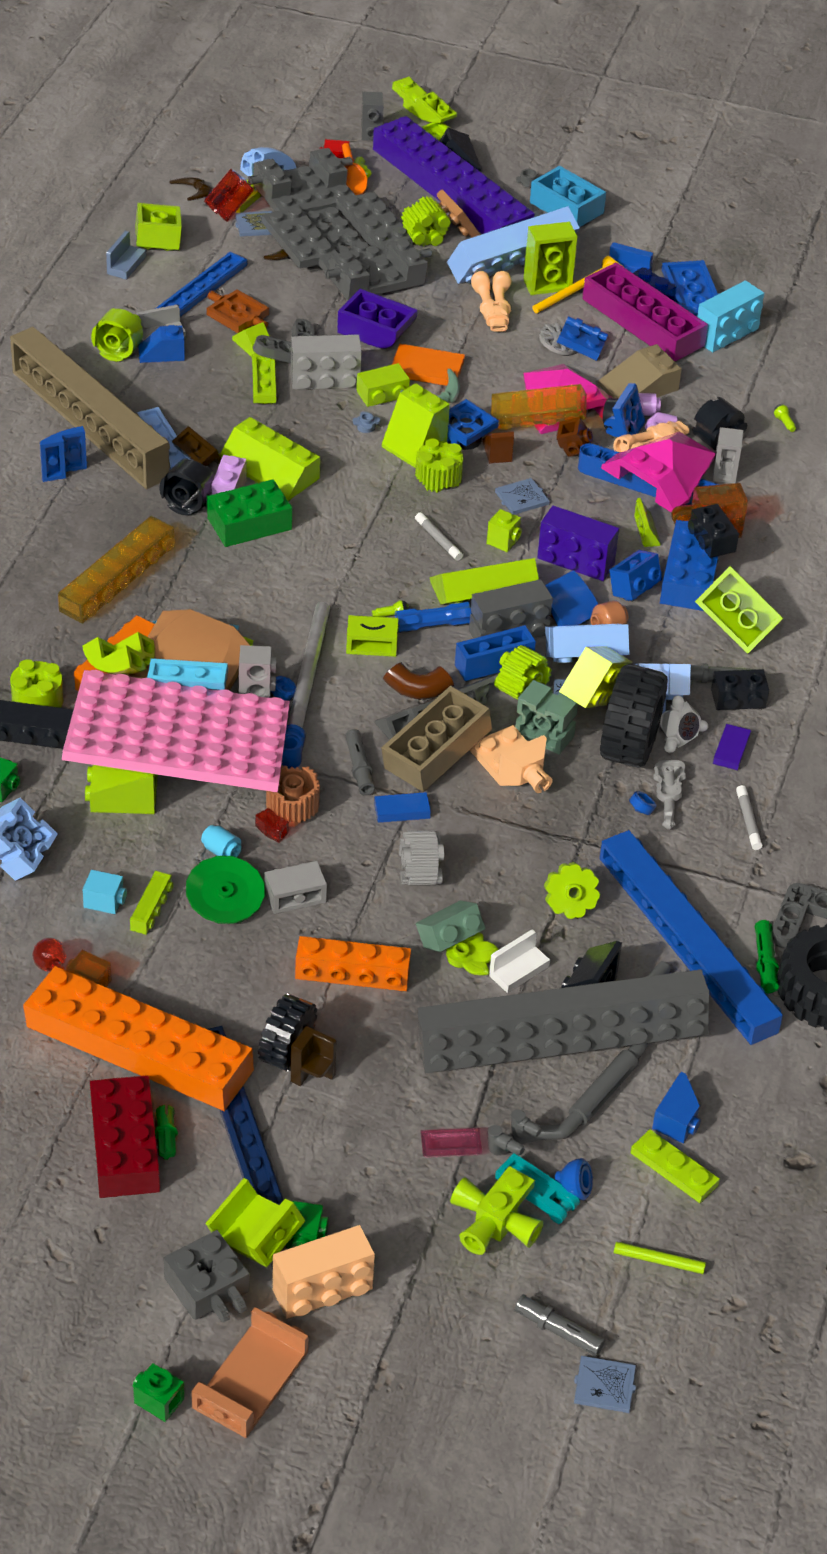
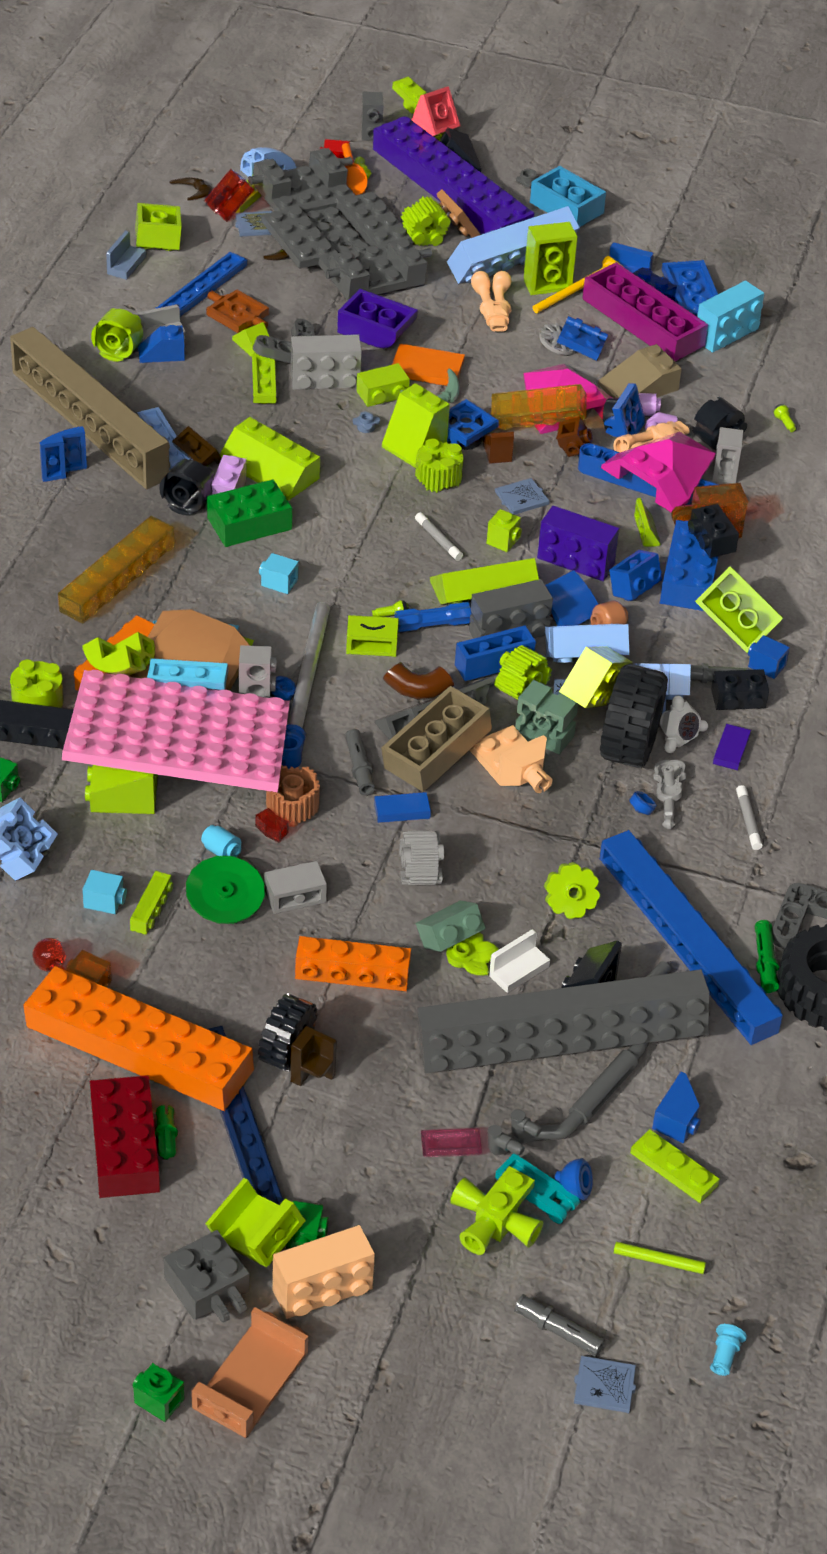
(279, 573): none -> medium azure brick
(436, 112): none -> coral slope
(727, 1344): none -> medium azure pin
(768, 655): none -> blue brick

